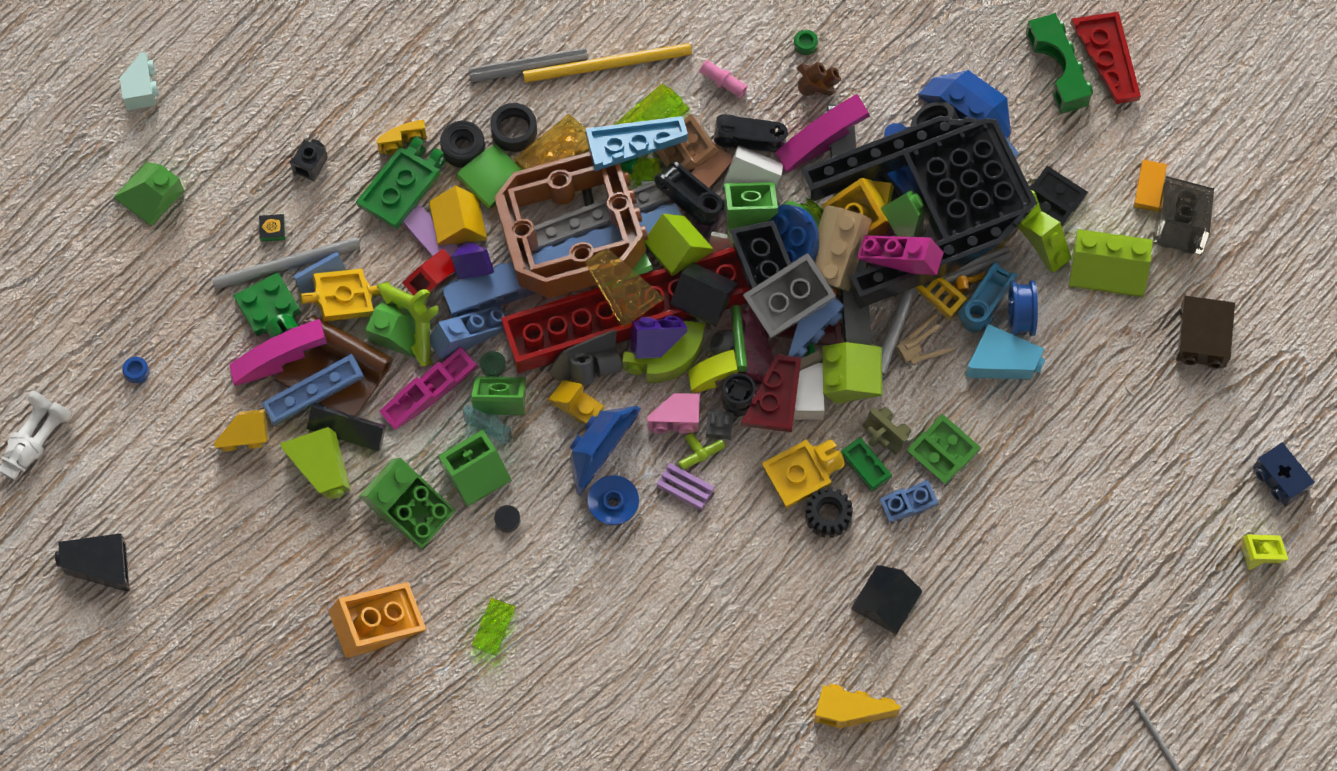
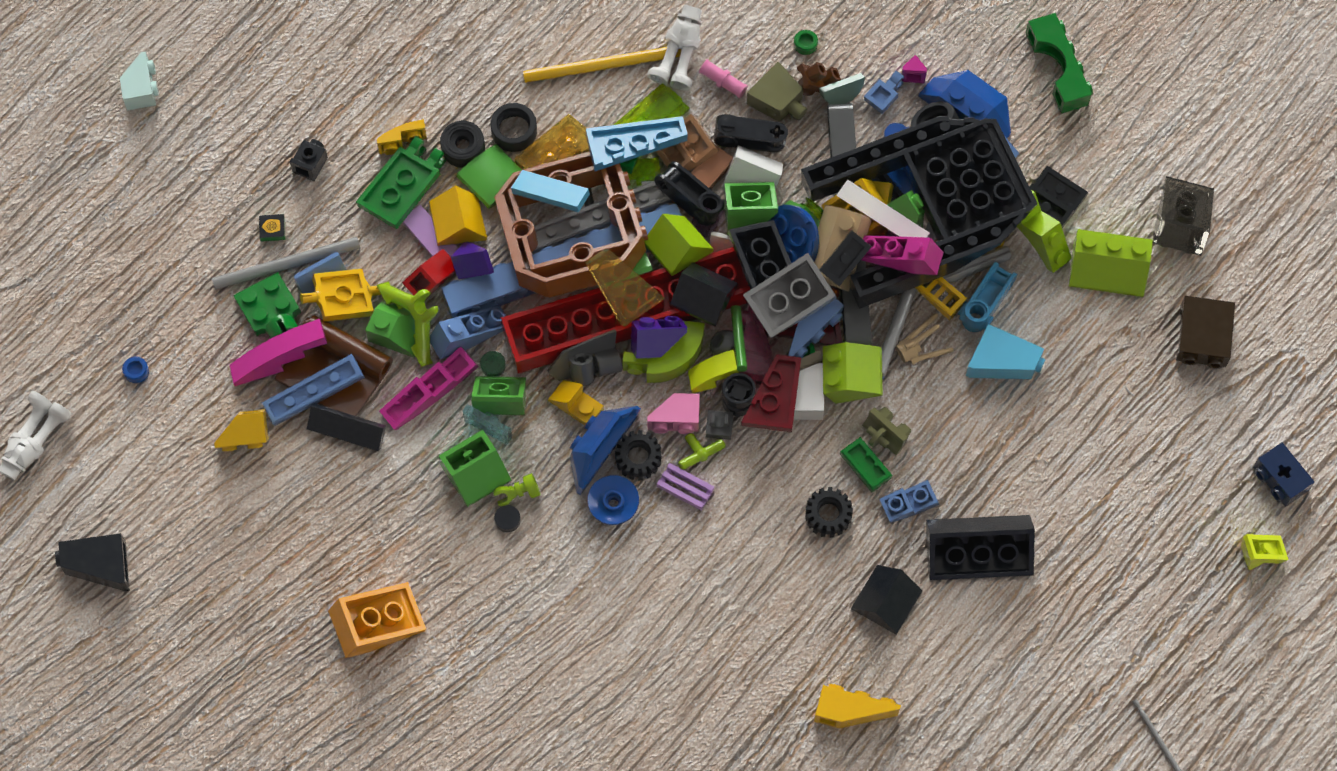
(150, 192): bright green slope -> none
(320, 461): lime slope -> none
(407, 502): bright green slope -> none
(493, 626): clear neon green plate -> none
(518, 66): light grey axle -> none
(529, 485): none -> lime piece
(550, 191): none -> medium azure tile
(638, 440): none -> black tyre
(683, 36): none -> white piece
(777, 95): none -> olive torso
(803, 470): yellow plate -> none
(821, 133): dark pink slope -> none
(843, 90): none -> sand green tile
(845, 258): none -> black plate
(880, 211): none -> white sticker
(884, 94): none -> medium blue plate
(914, 71): none -> dark pink slope
(944, 449): bright green slope -> none
(962, 282): light orange hand -> none
(980, 547): none -> black slope
(1022, 308): blue wheel -> none
(1108, 50): red wing -> none
(1150, 185): light orange tile -> none

